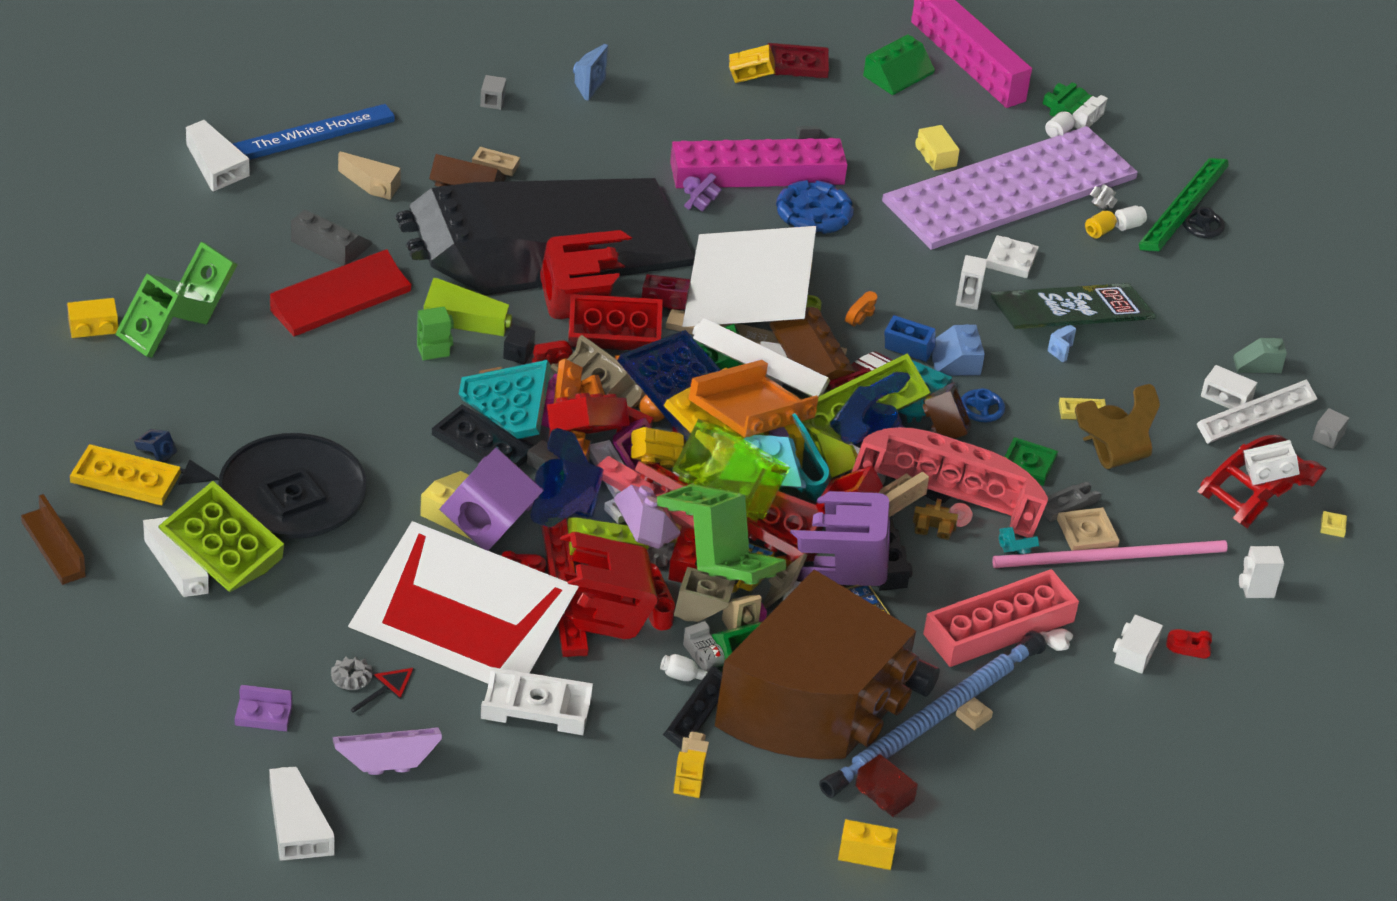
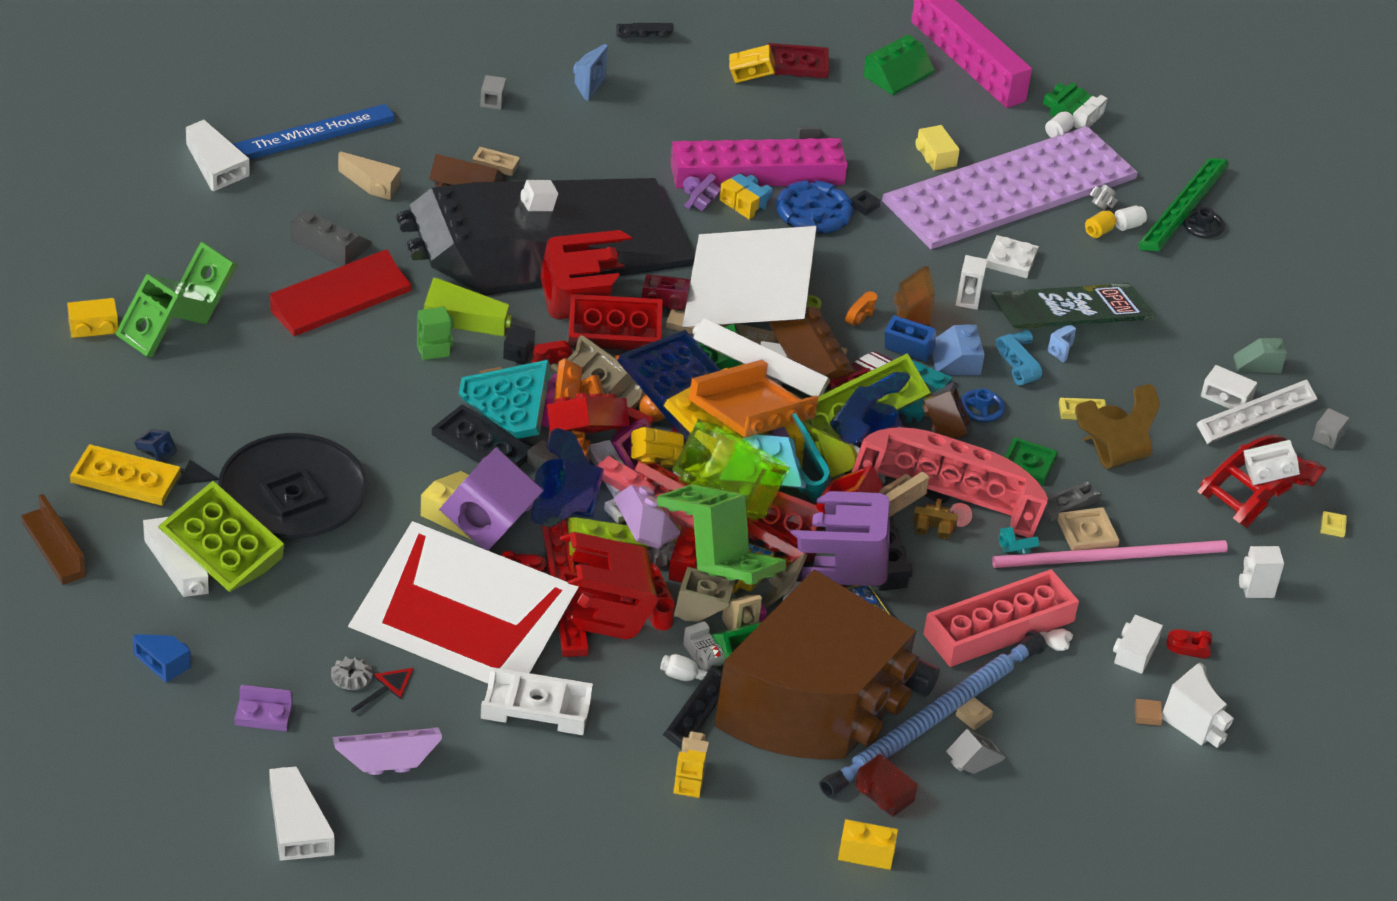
(162, 654): none -> blue slope
(539, 195): none -> white brick
(644, 29): none -> black hinge
(745, 195): none -> yellow hips
(865, 202): none -> black plate
(916, 297): none -> clear orange slope
(974, 752): none -> light grey slope
(1024, 366): none -> dark azure beam
(1148, 712): none -> medium nougat tile
(1197, 708): none -> white hips

